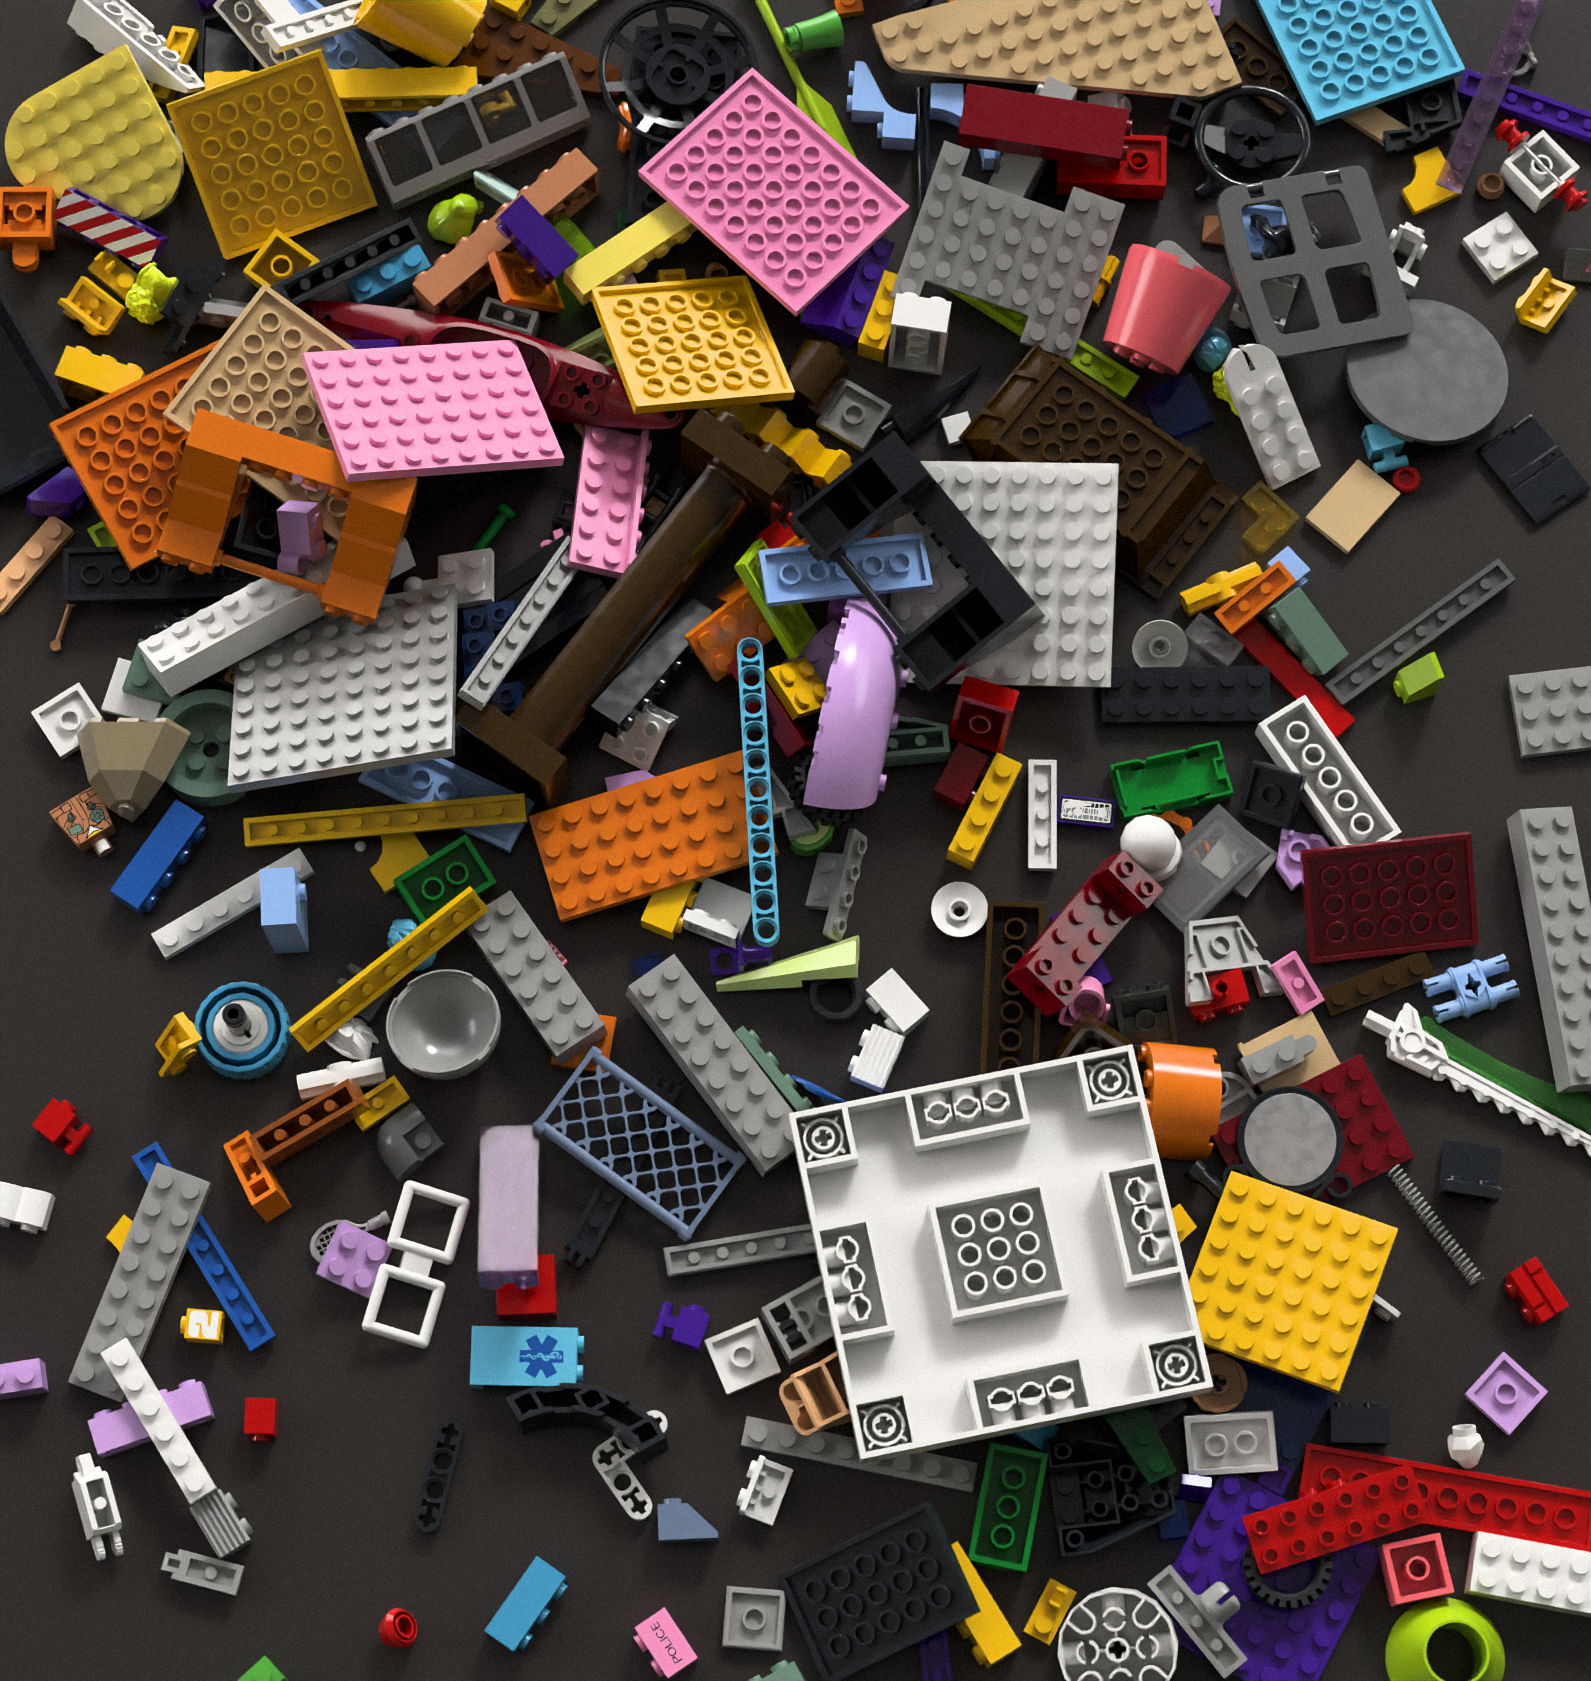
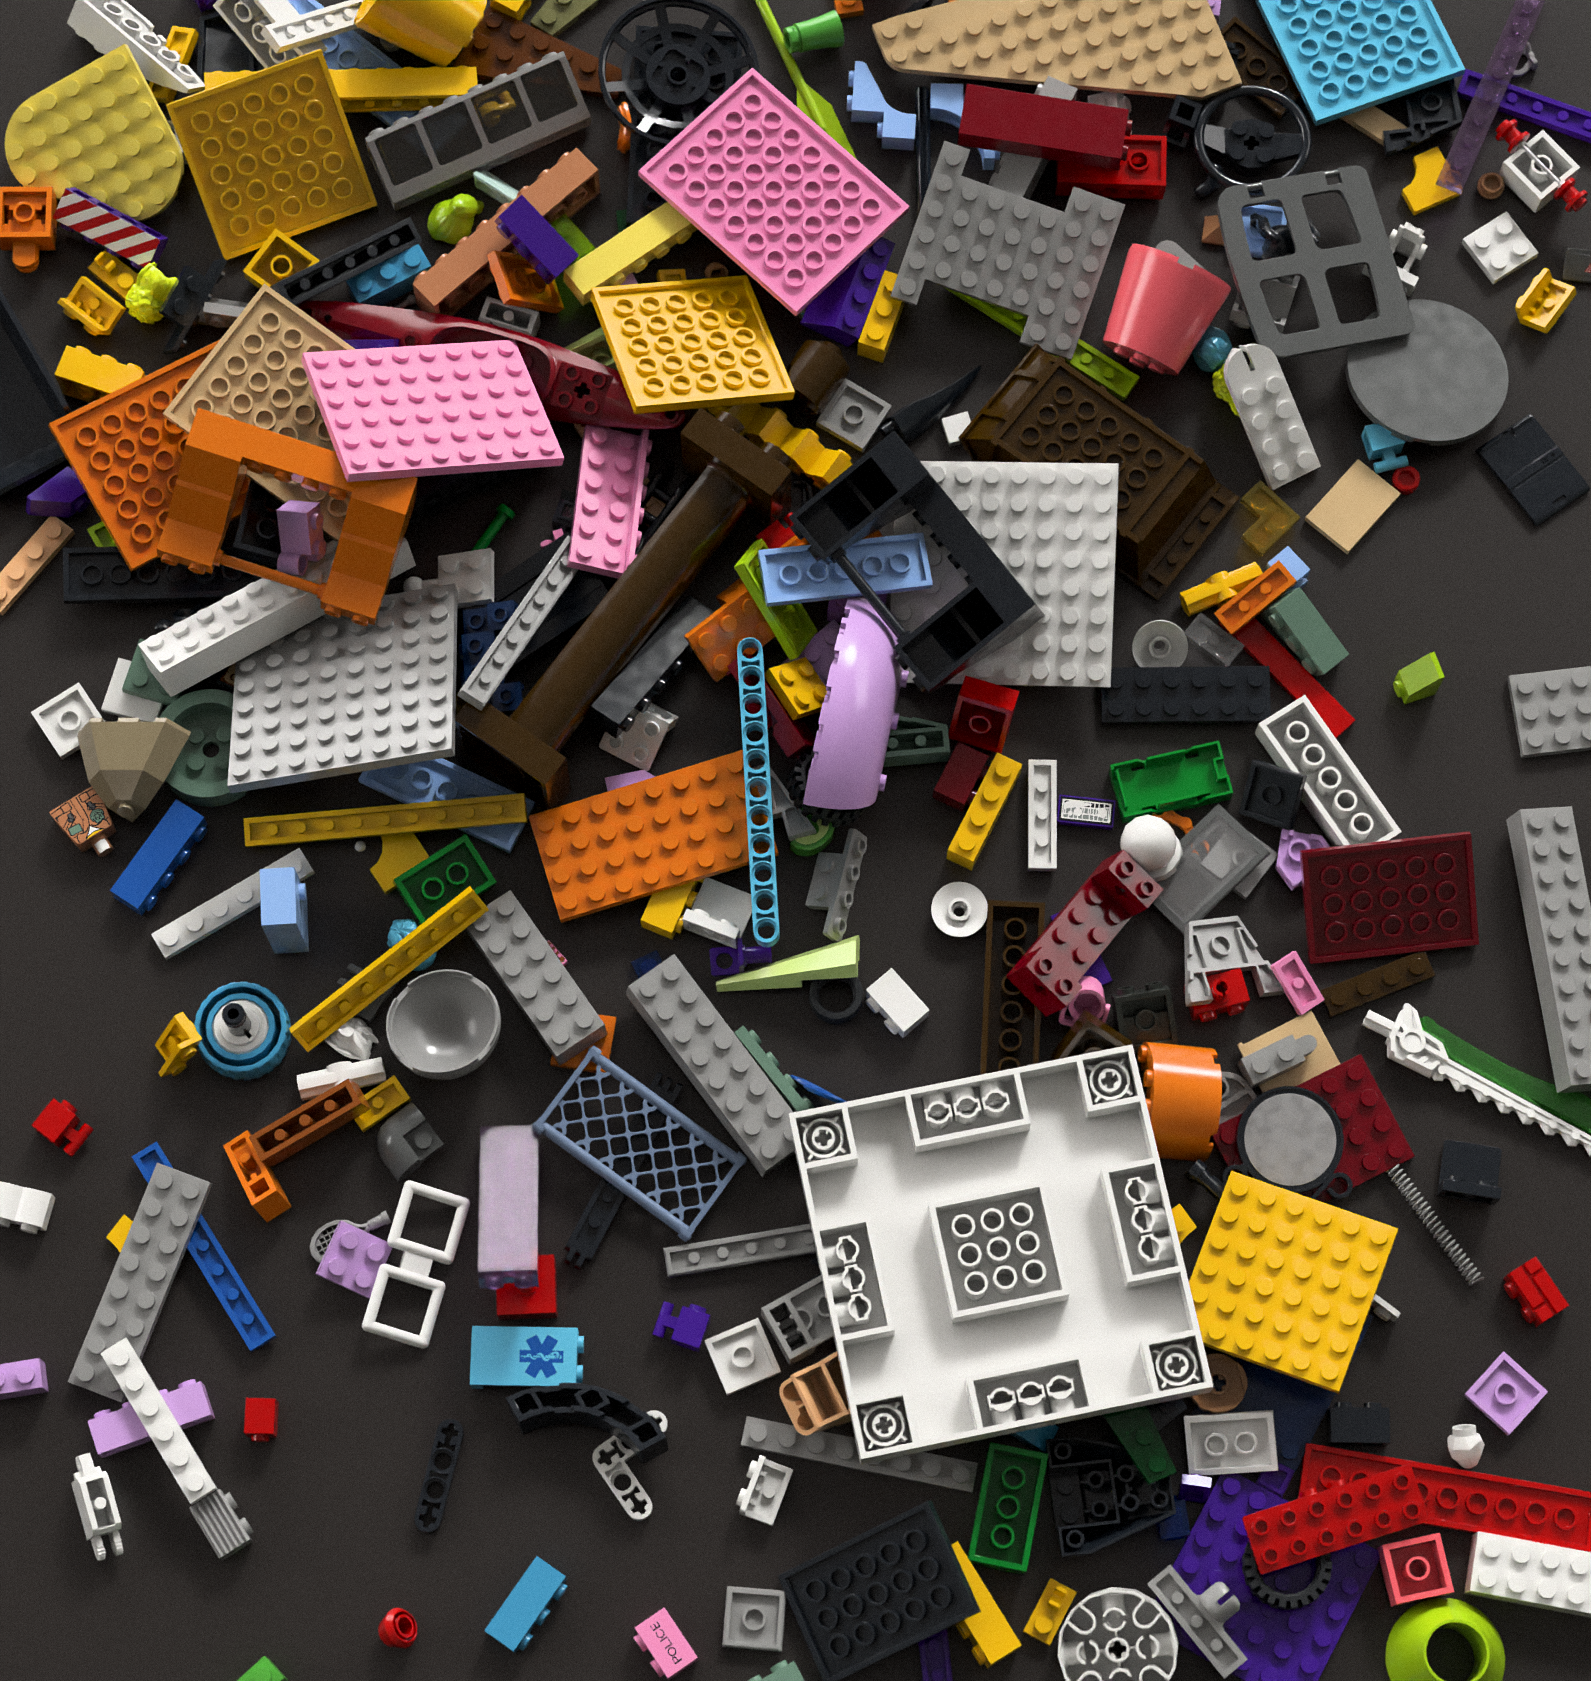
(55, 645): medium nougat hinge -> none
(203, 1326): brick -> none
(204, 1571): light grey hinge -> none
(682, 1523): sand blue slope -> none
(876, 1058): white brick -> none
(919, 333): white brick -> none
(1110, 268): yellow axle -> none
(1178, 407): clear blue tile -> none
(1420, 632): dark grey plate -> none
(1474, 975): light blue pin -> none

